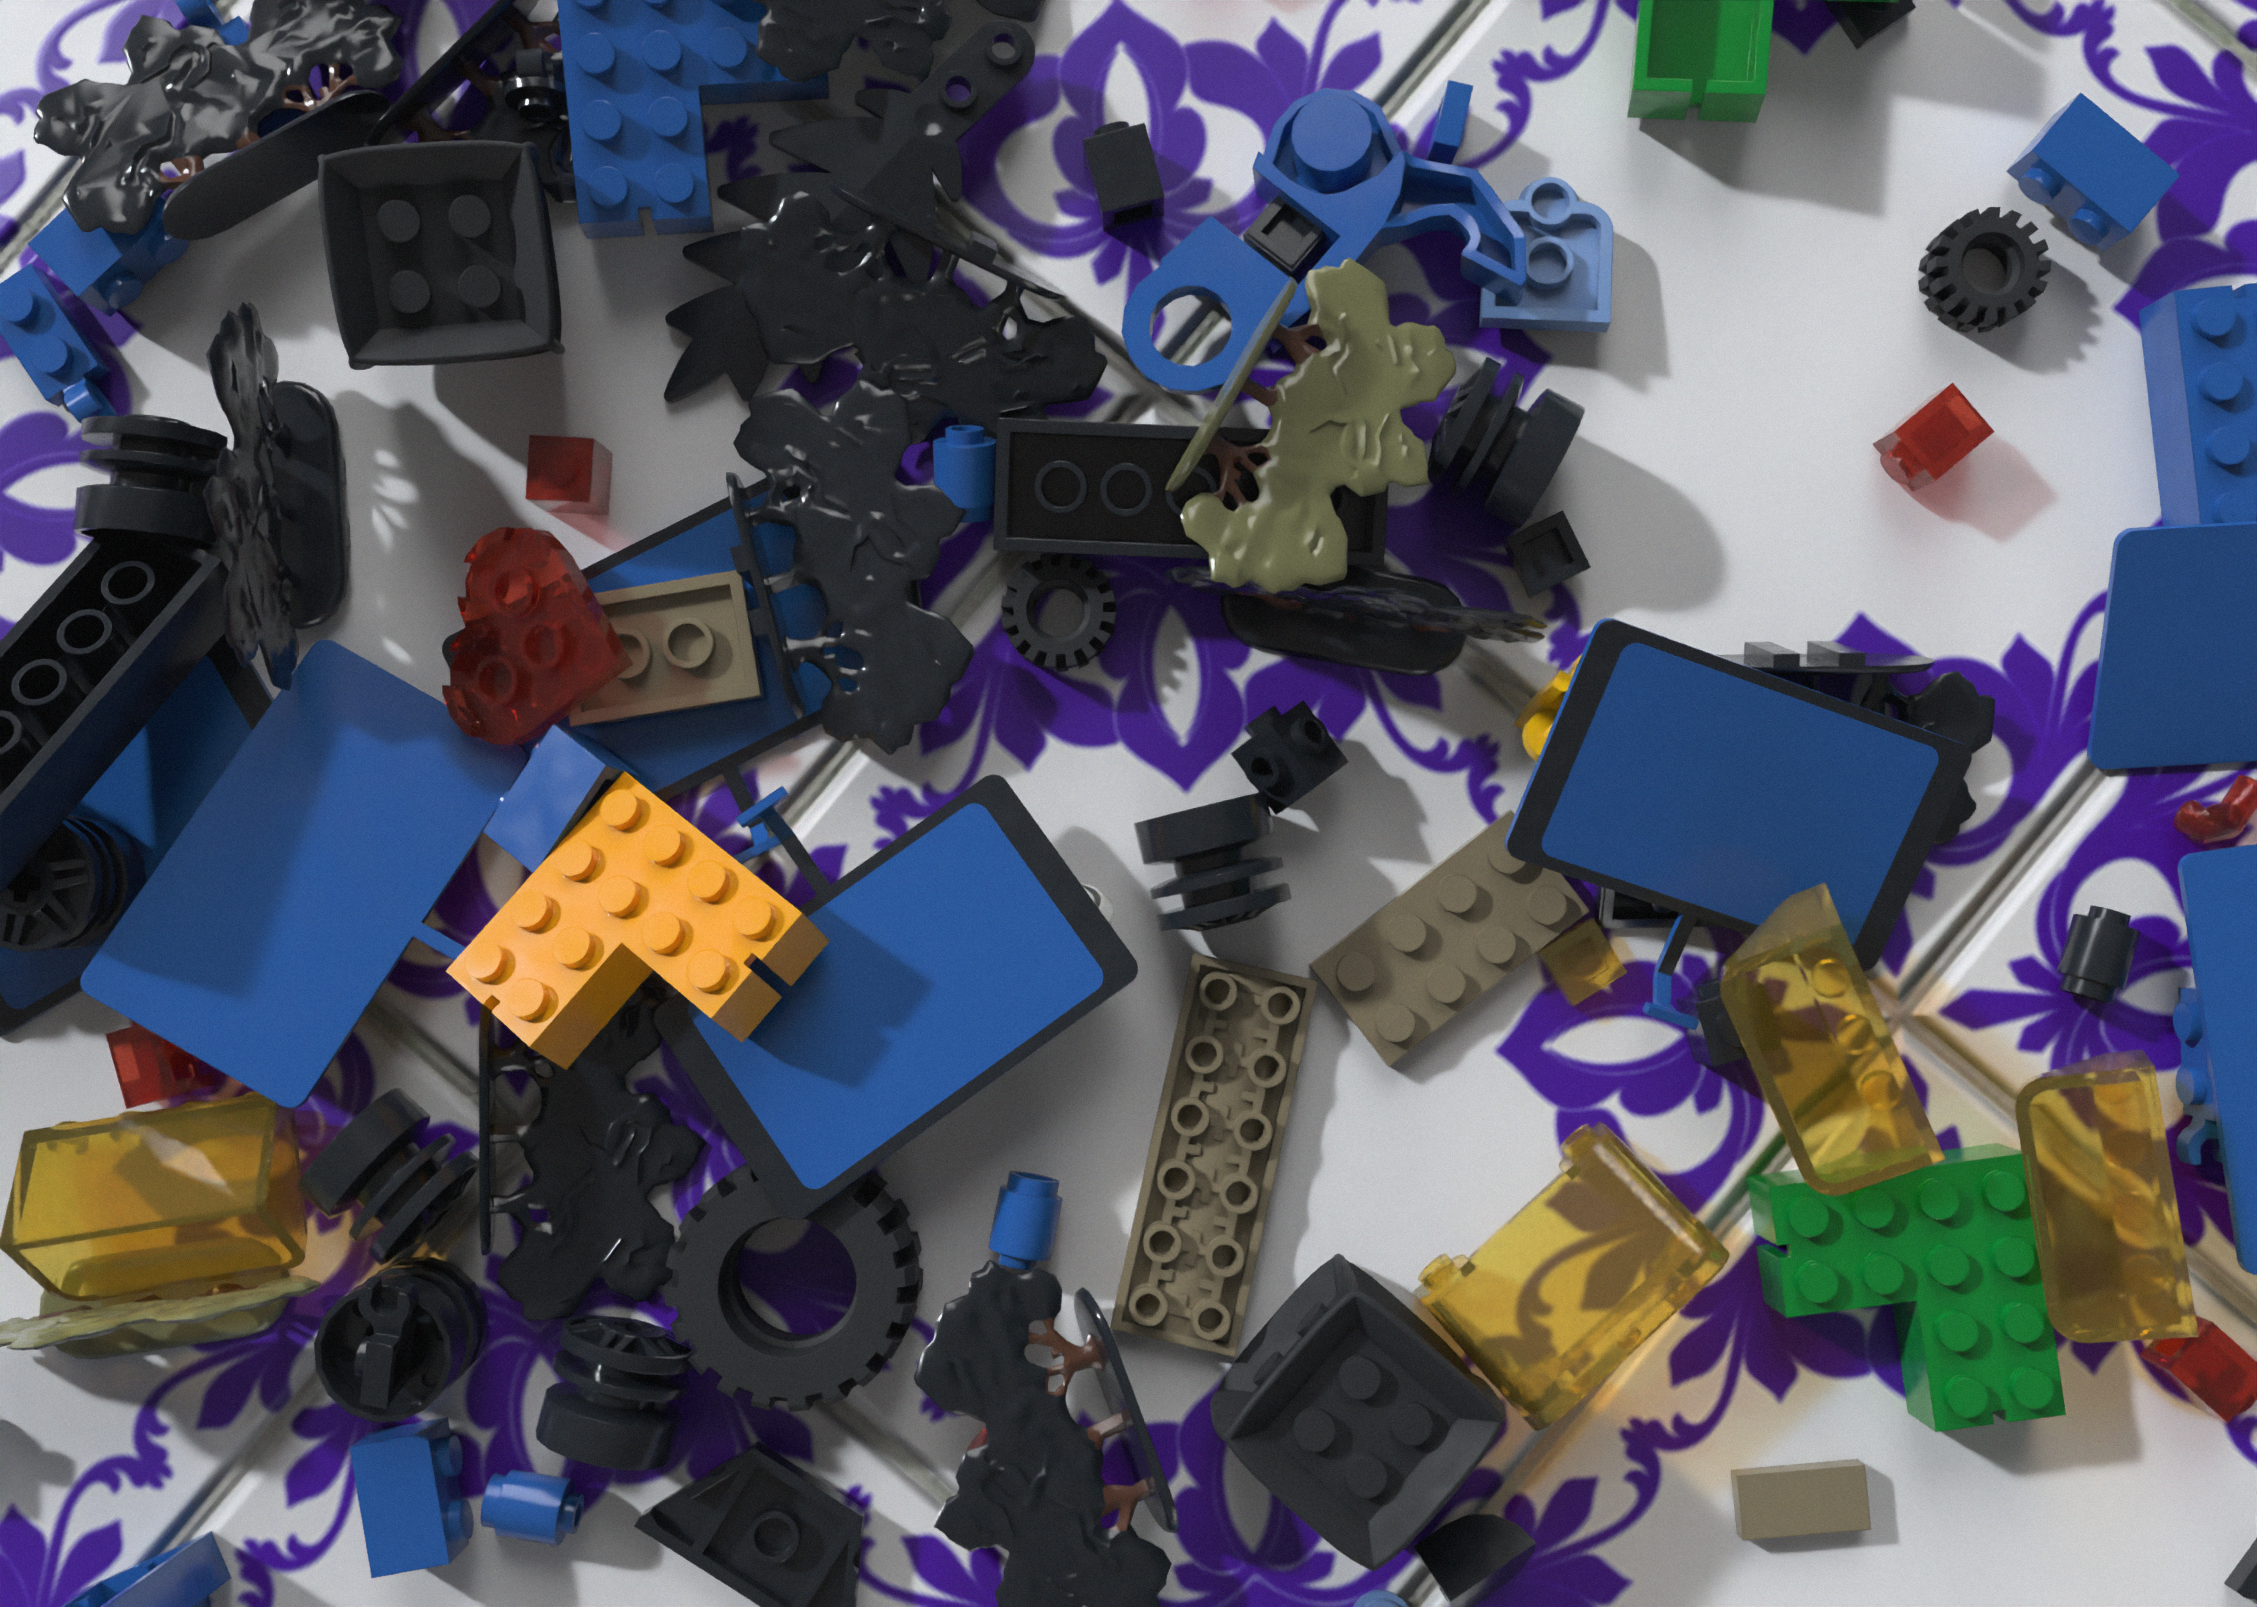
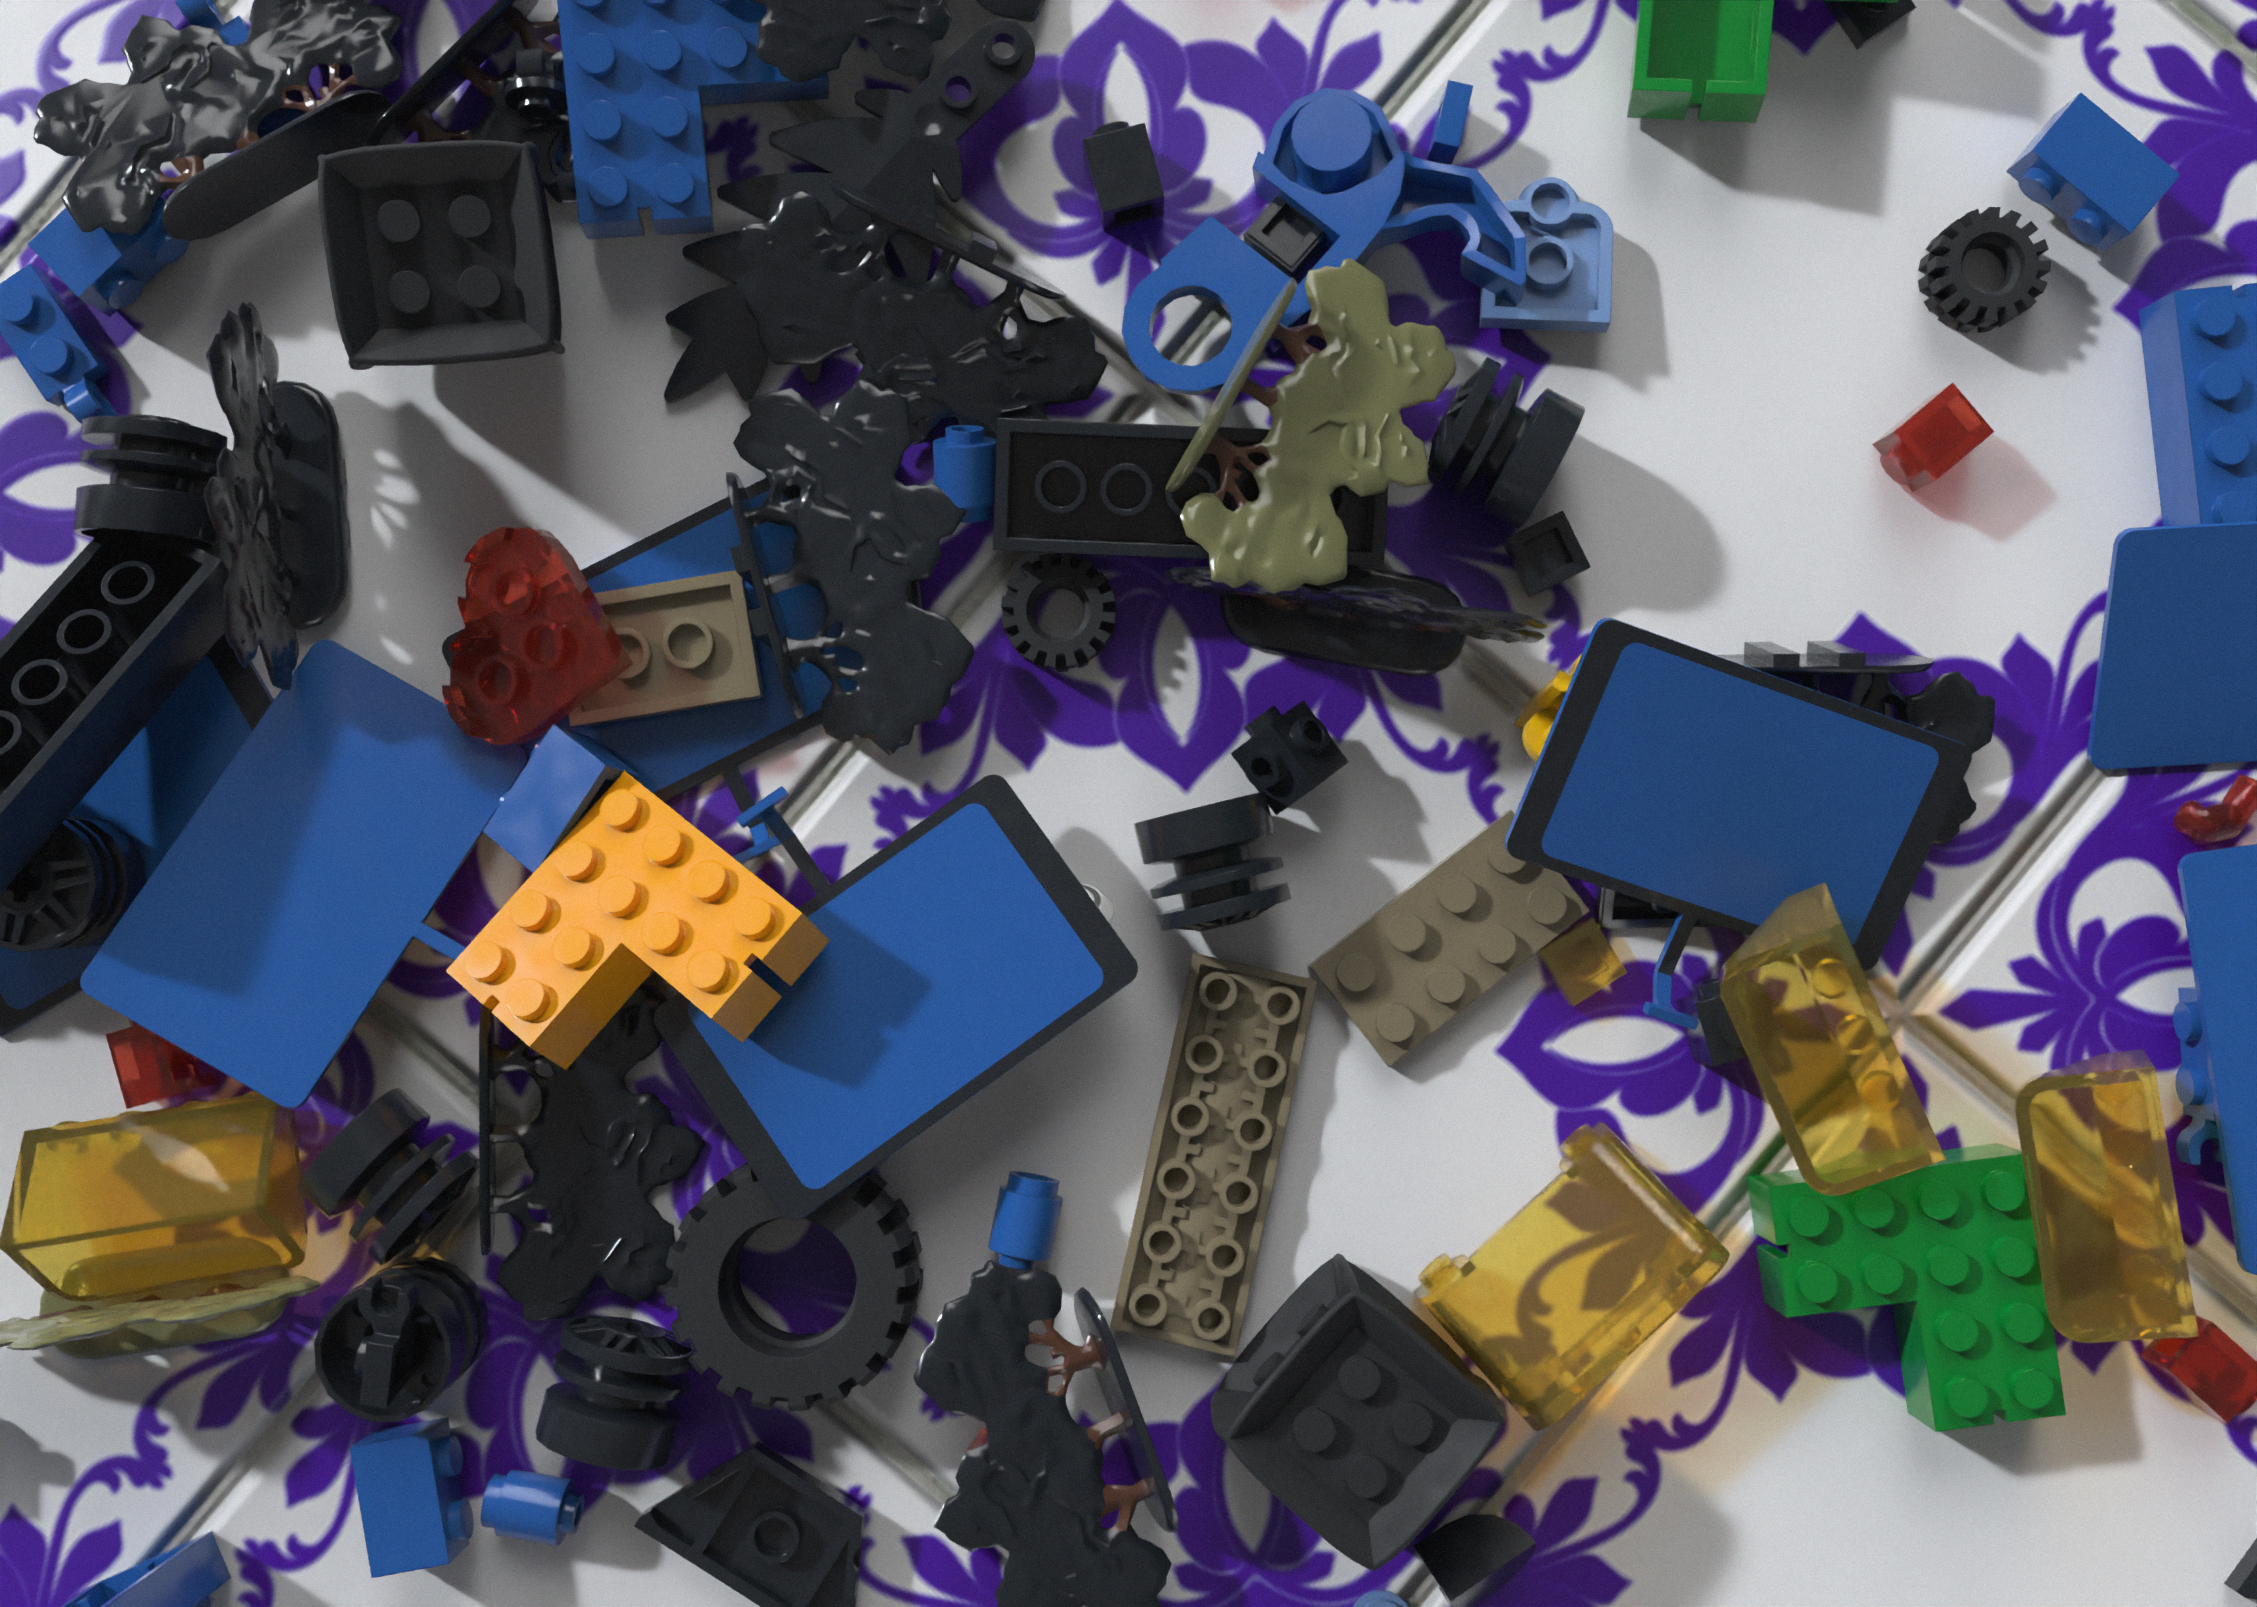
(568, 475): clear red brick -> none
(1800, 1499): dark tan tile -> none
(2098, 954): black brick -> none

